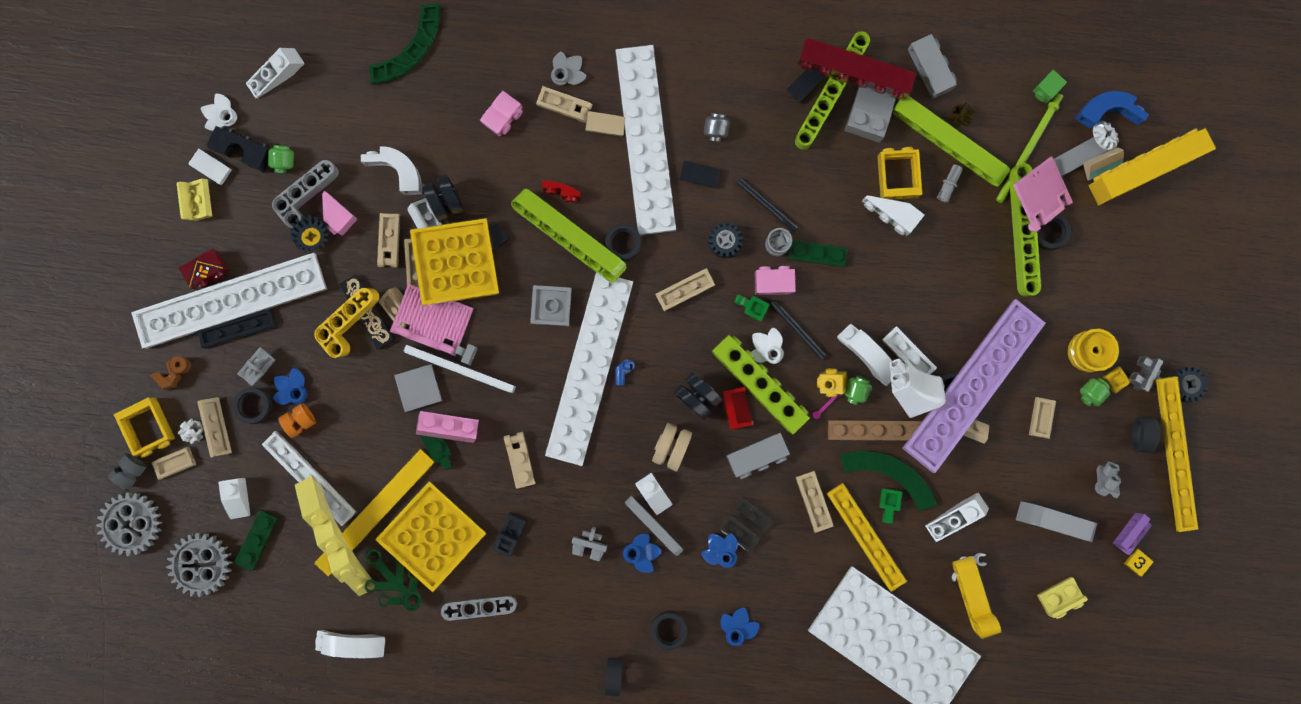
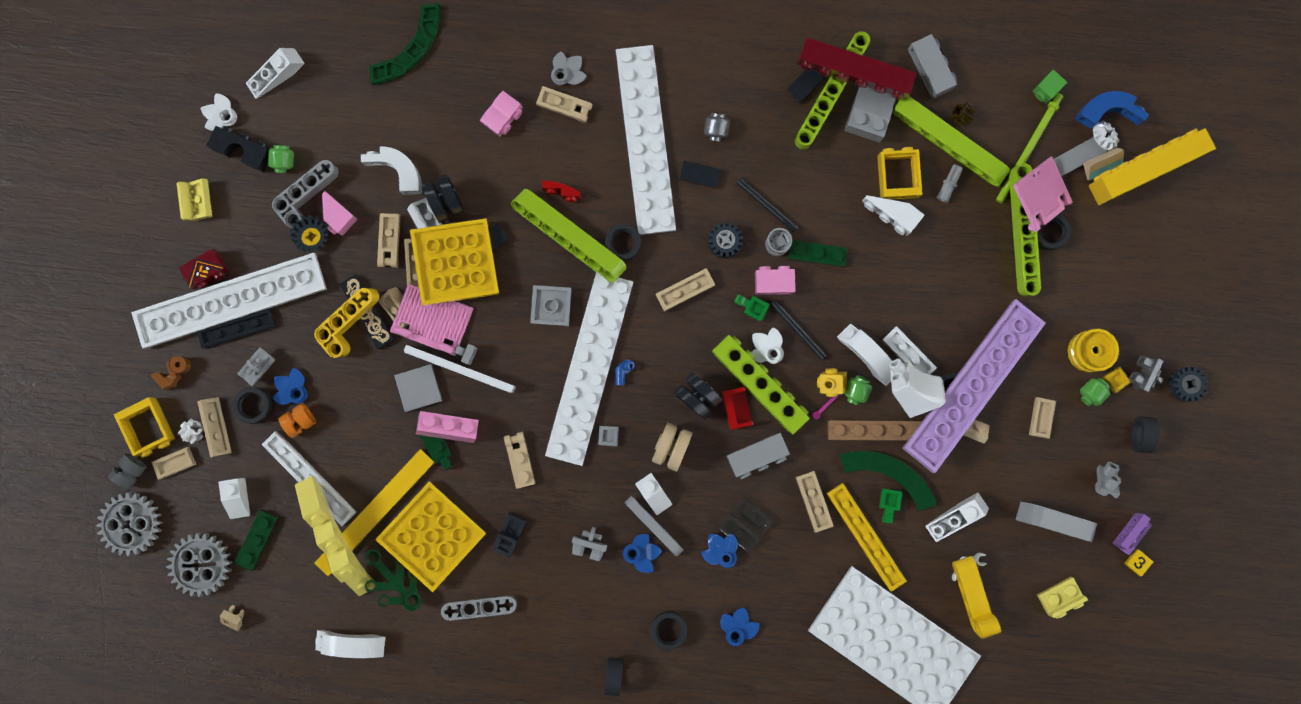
(210, 167): white tile -> none
(232, 620): none -> tan tile
(605, 124): tan tile -> none
(608, 436): none -> light grey tile
(1177, 454): yellow tile -> none

